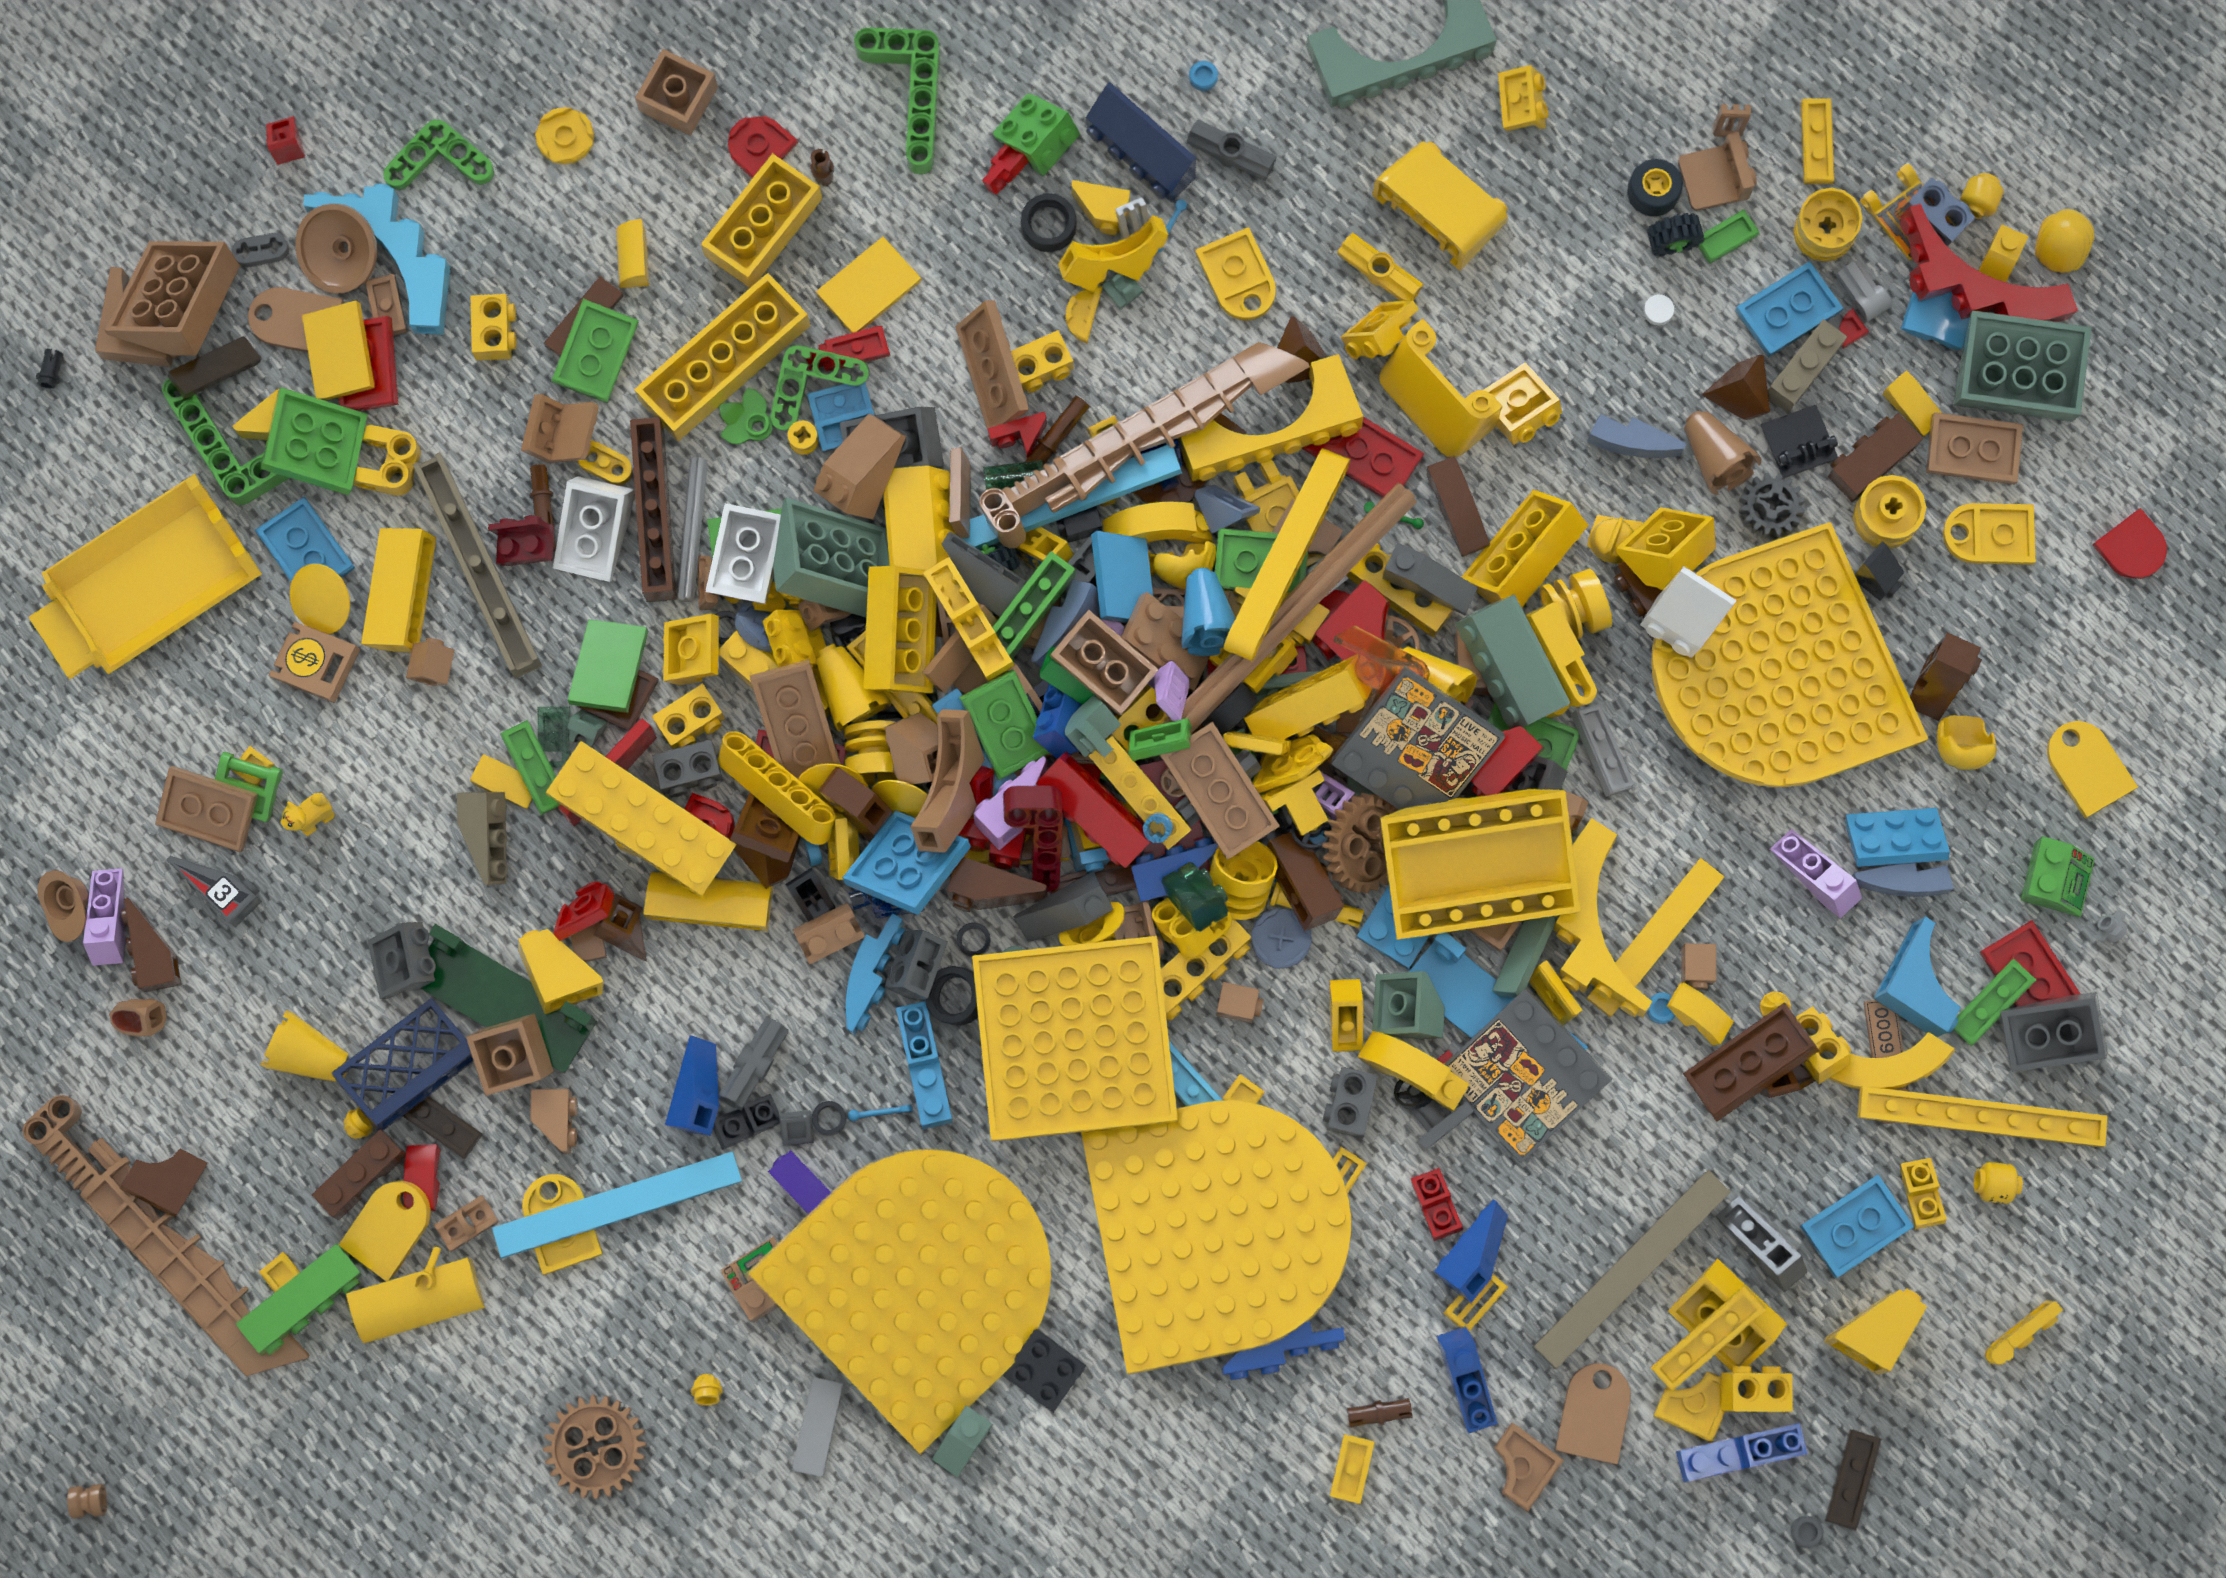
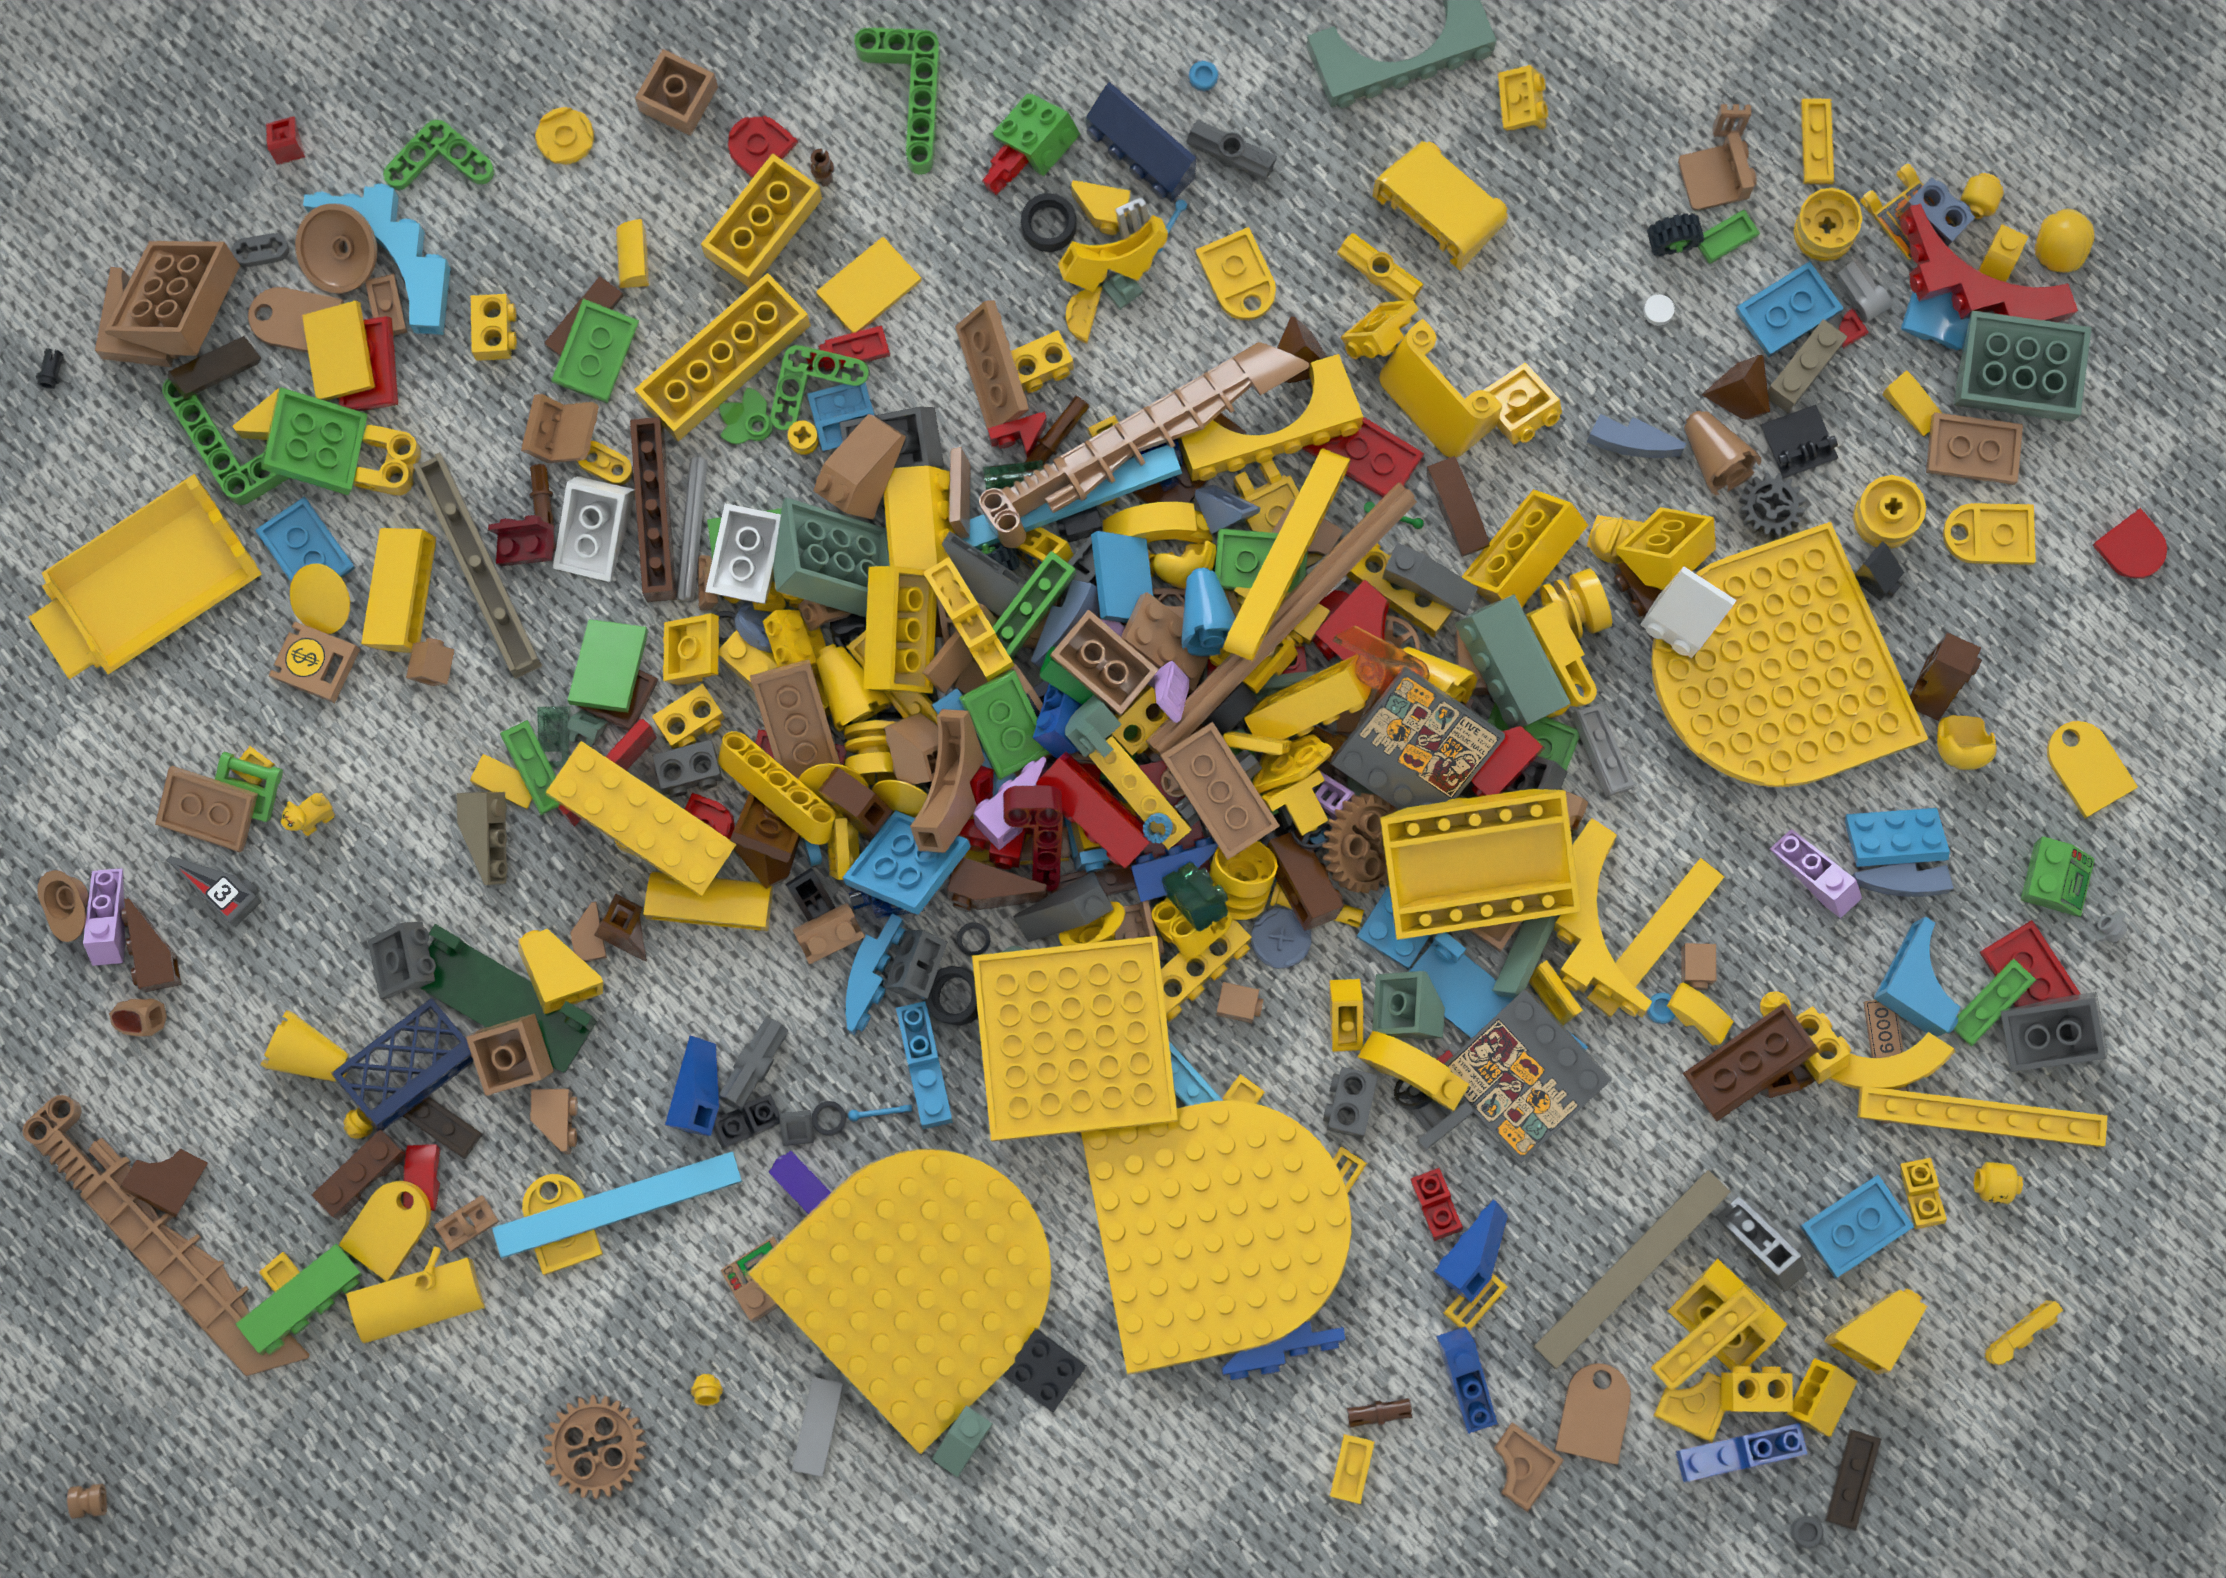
(587, 909): red tile -> none
(1159, 739): bright green tile -> none
(1659, 177): black wheel -> none
(1822, 1397): none -> yellow brick
(1874, 456): reddish brown brick -> none

